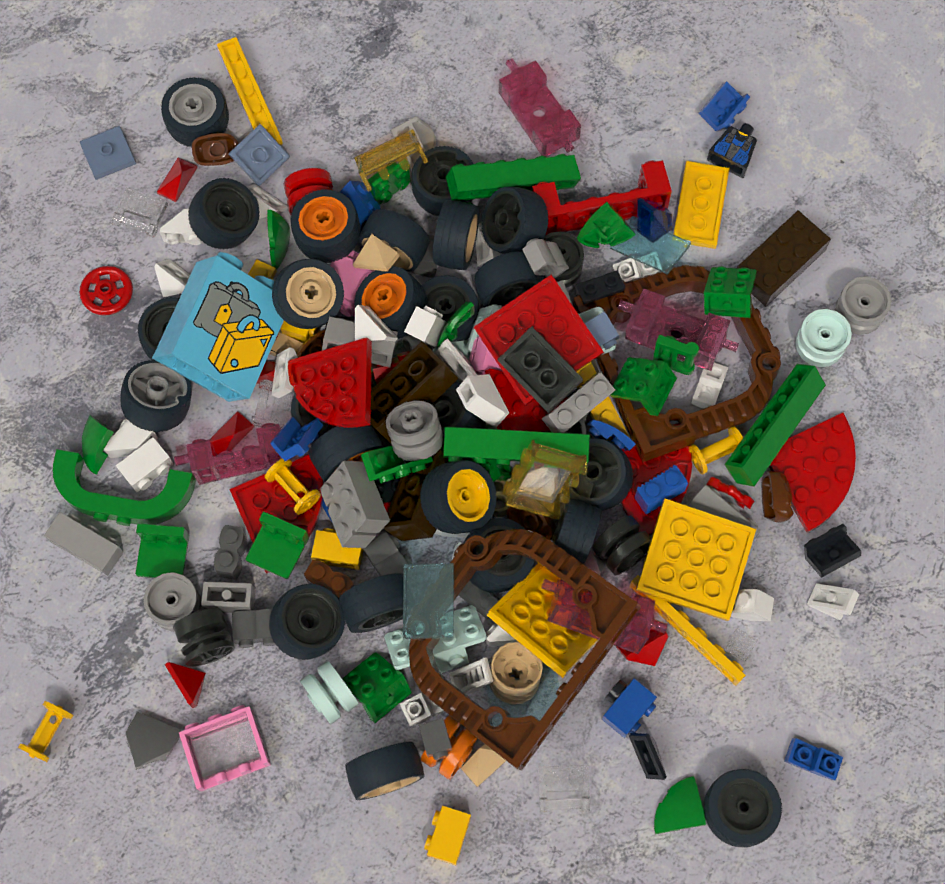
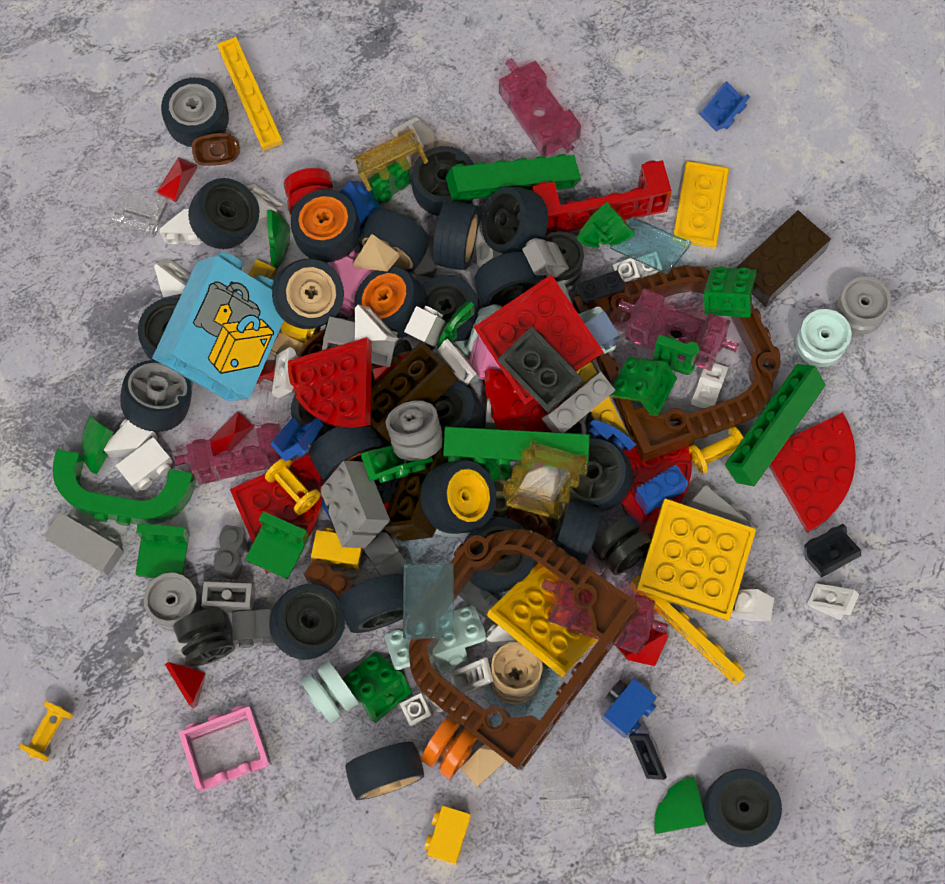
(107, 152): sand blue plate -> none
(107, 308): red plate -> none
(150, 740): dark grey slope -> none
(259, 155): sand blue plate -> none
(435, 739): dark grey brick -> none
(483, 399): white slope -> none
(653, 220): clear blue slope -> none
(734, 149): torso -> none
(742, 499): red arm -> none
(776, 497): reddish brown piece -> none
(813, 759): blue slope -> none

